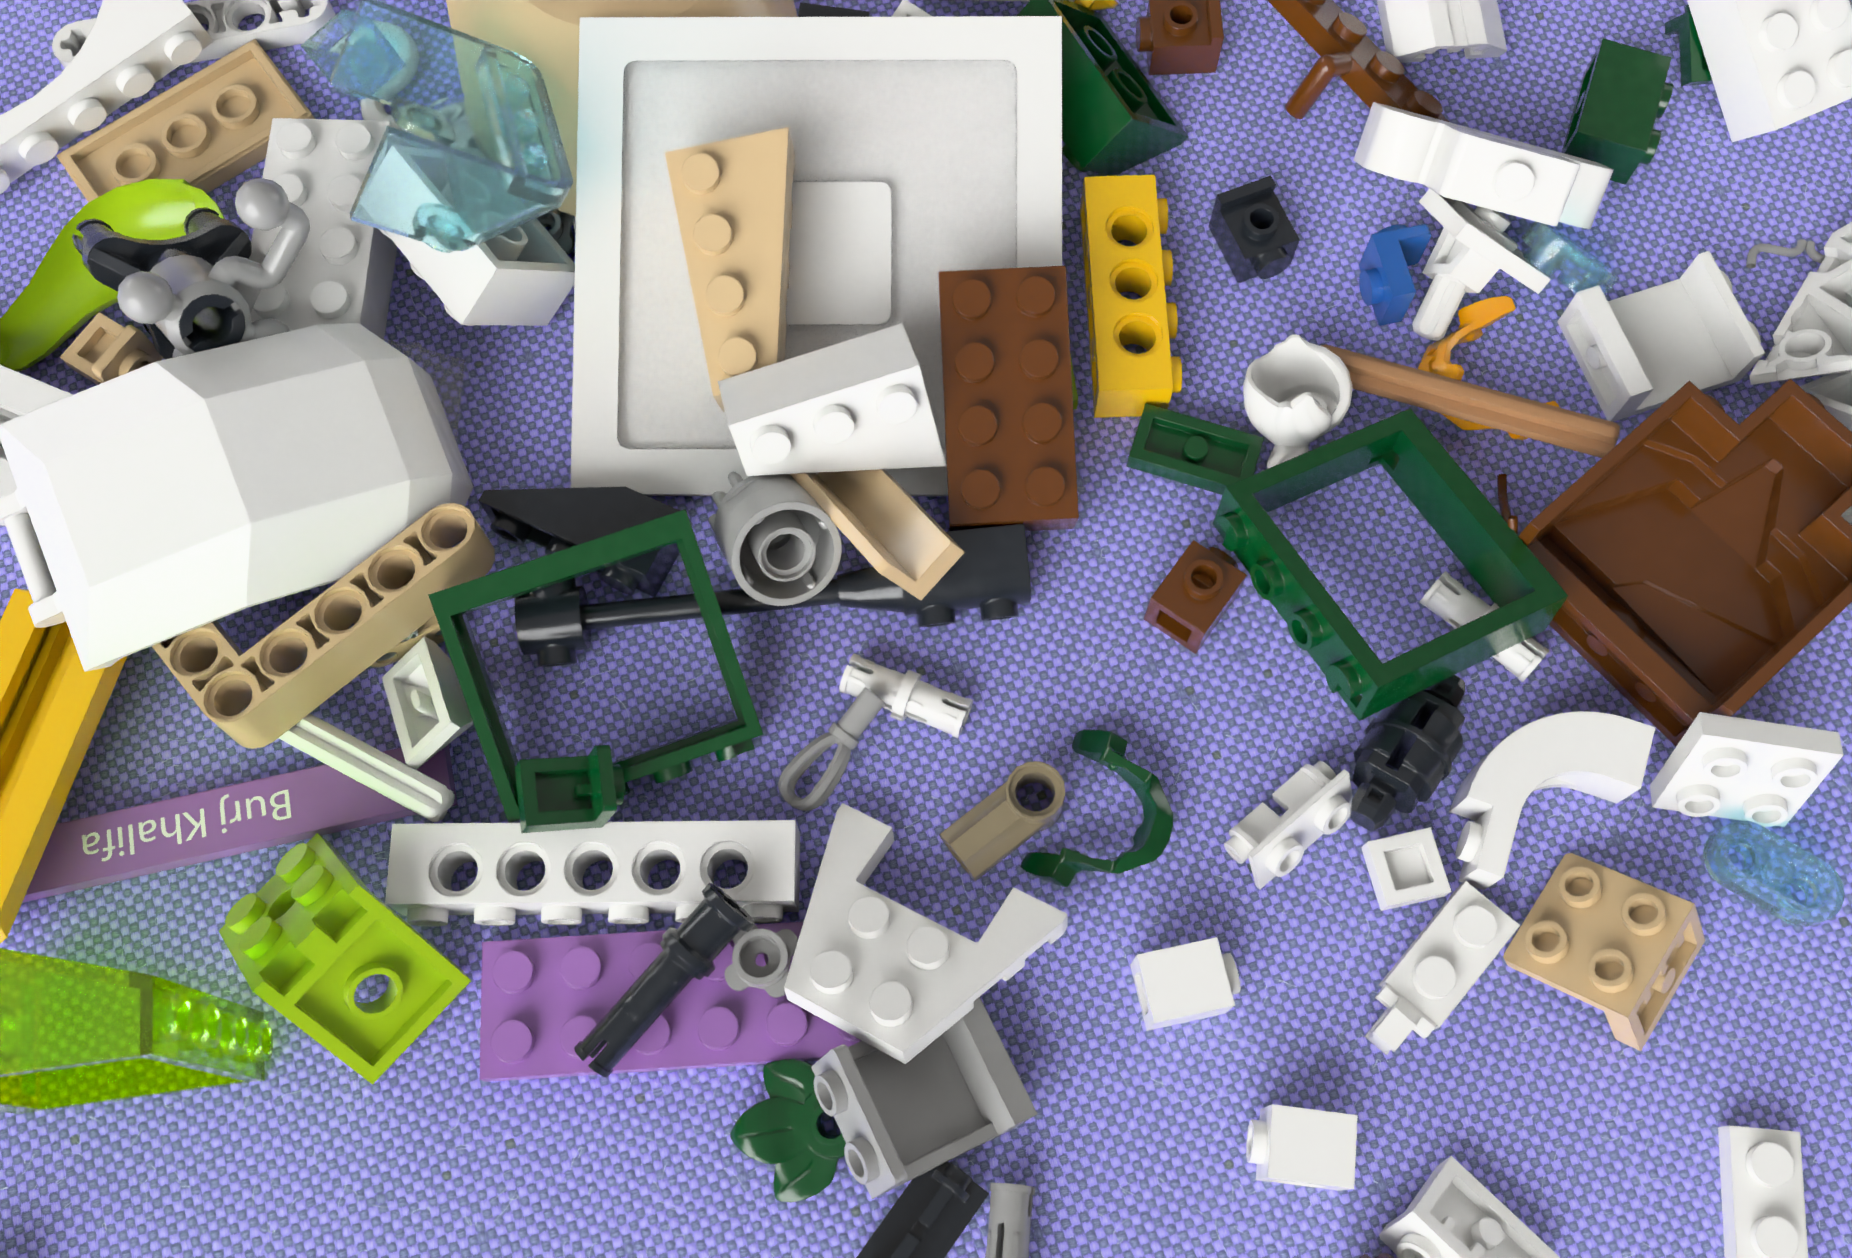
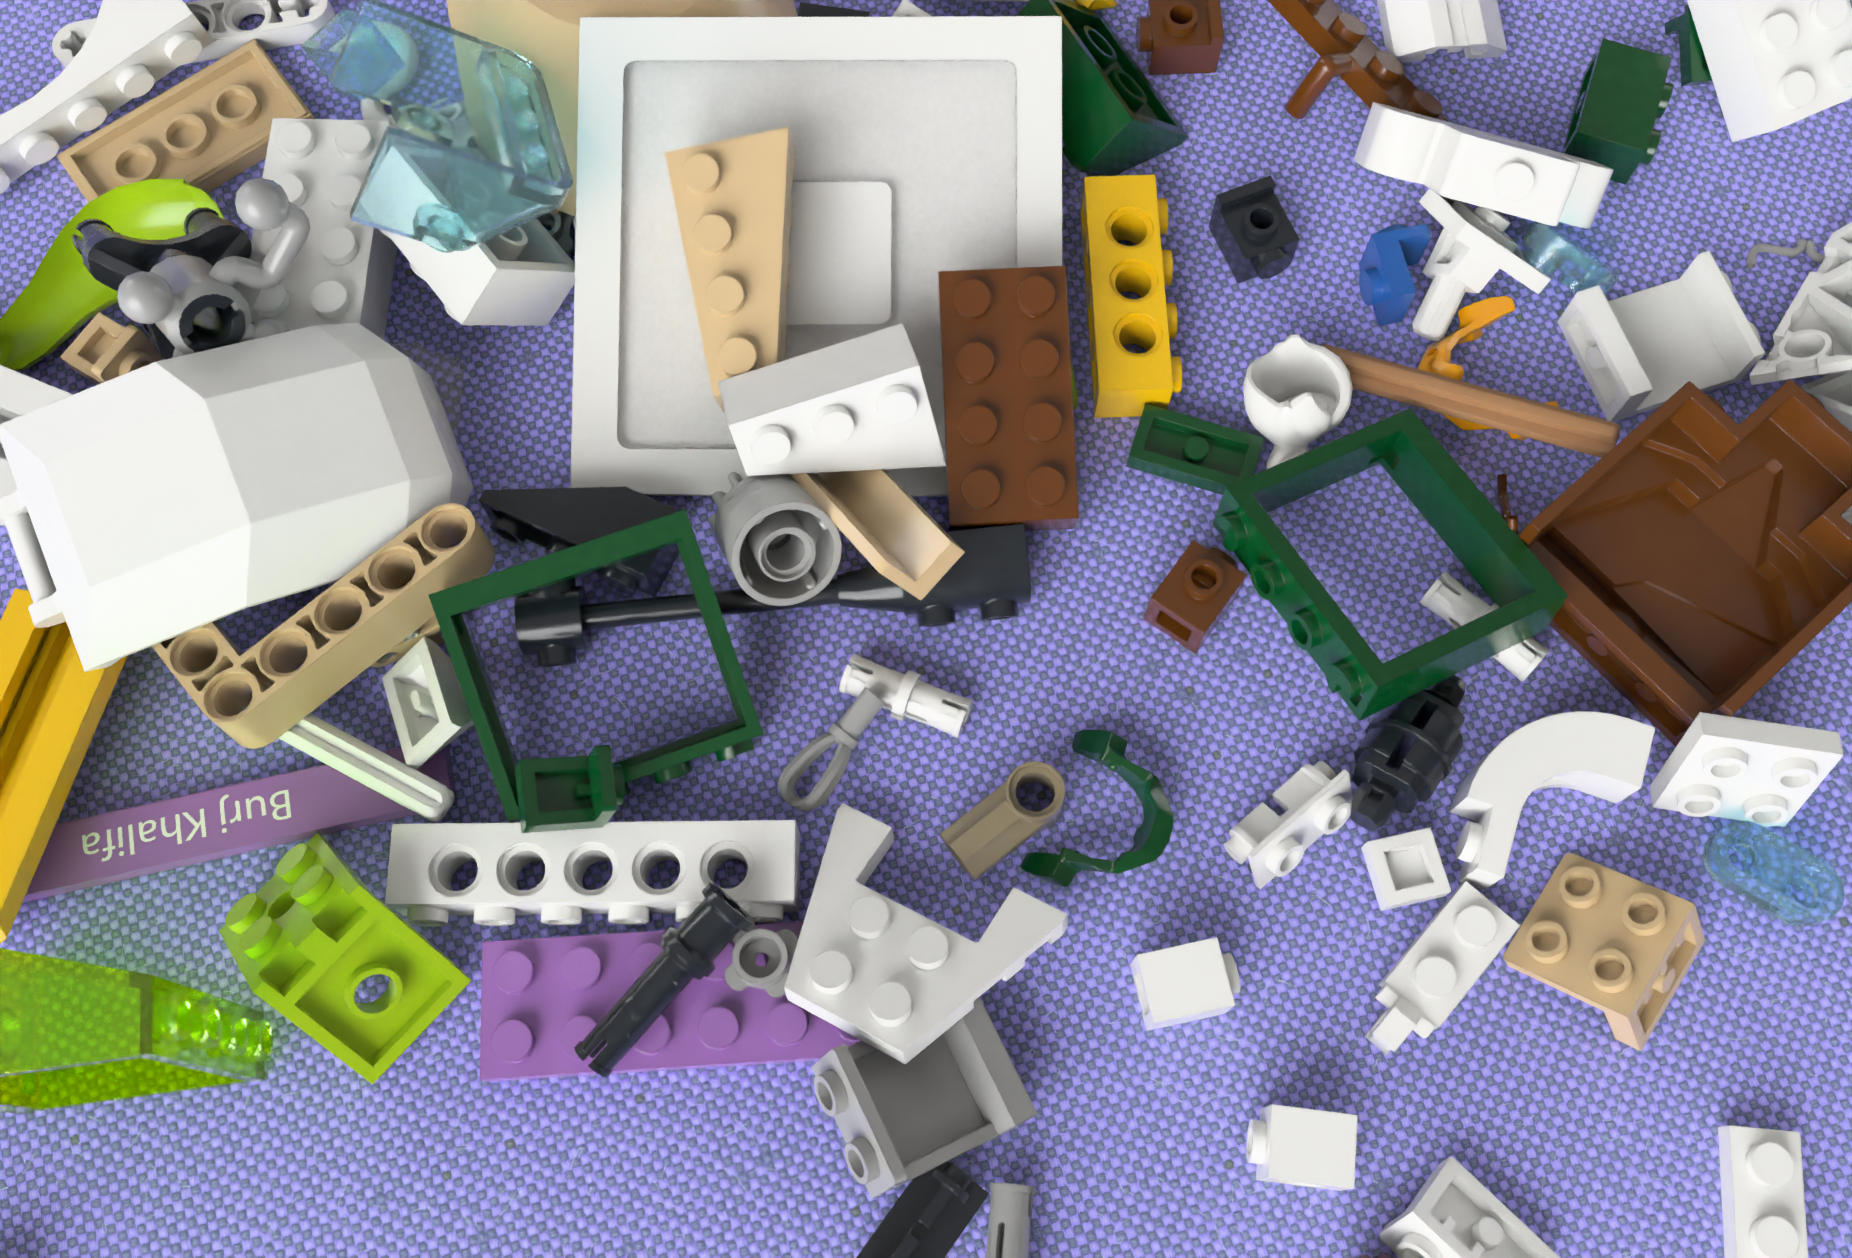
(790, 1132): dark green plate -> none

